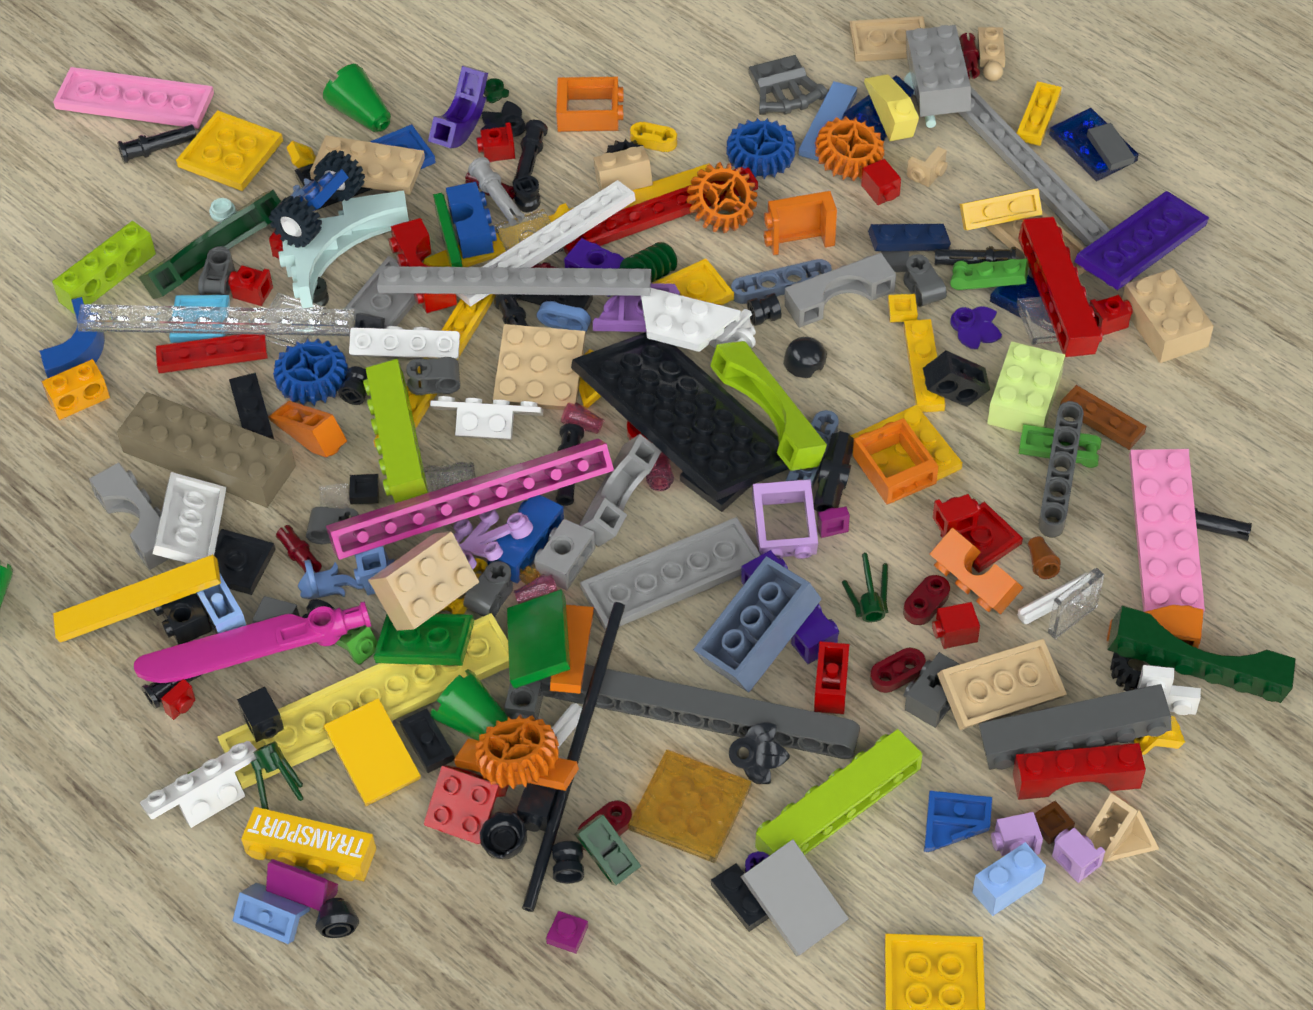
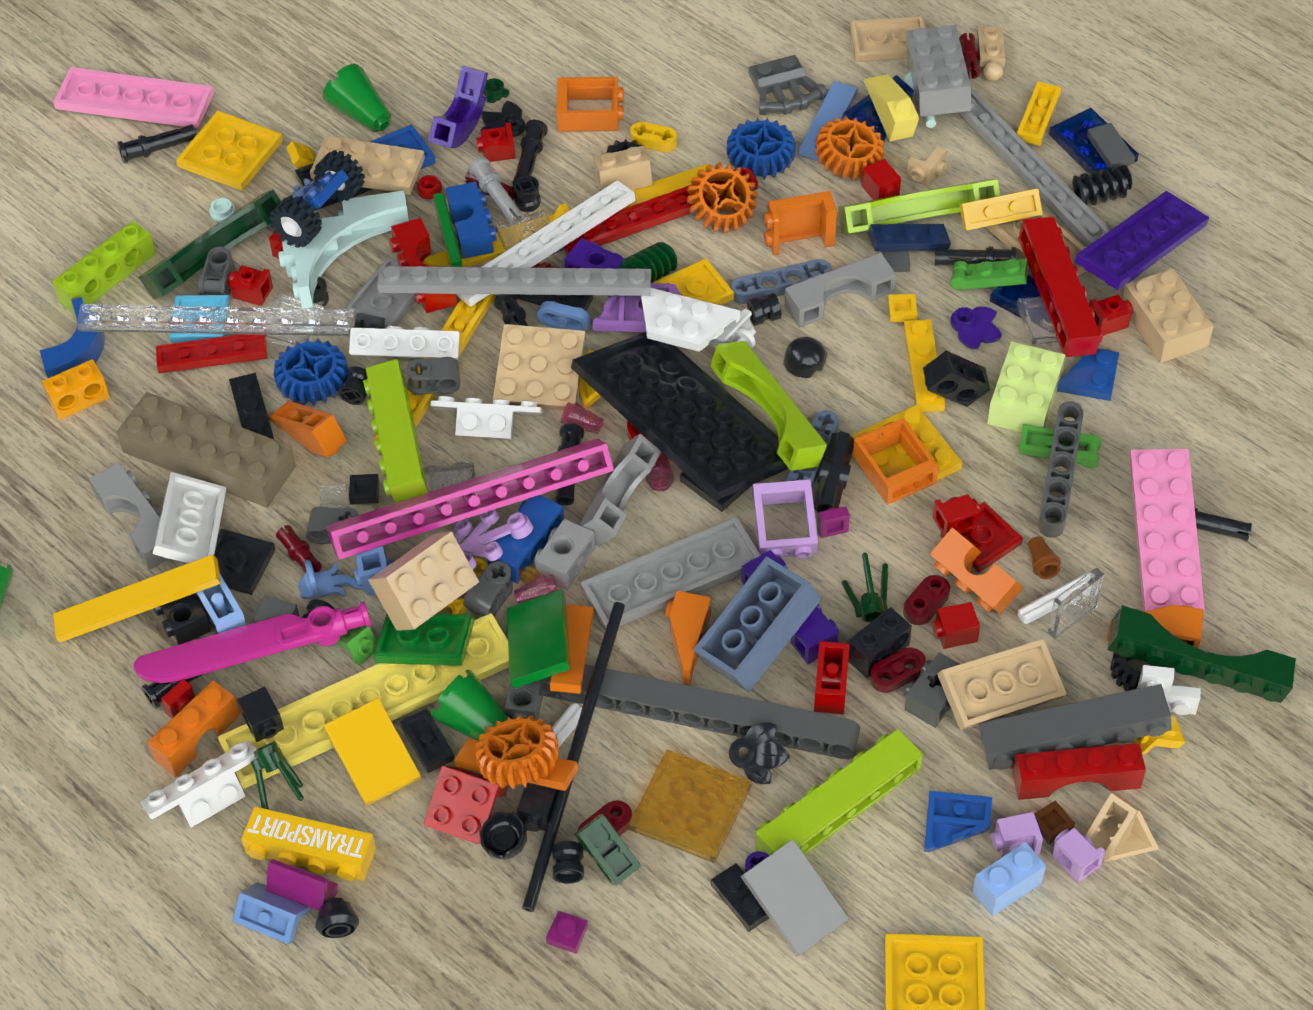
(176, 742): none -> orange arch
(428, 186): none -> red plate
(688, 624): none -> orange slope
(878, 641): none -> black brick
(914, 205): none -> lime arch
(923, 281): dark grey piece -> none
(1092, 376): none -> blue wing
(1103, 183): none -> black piece
(1107, 418): dark orange plate -> none

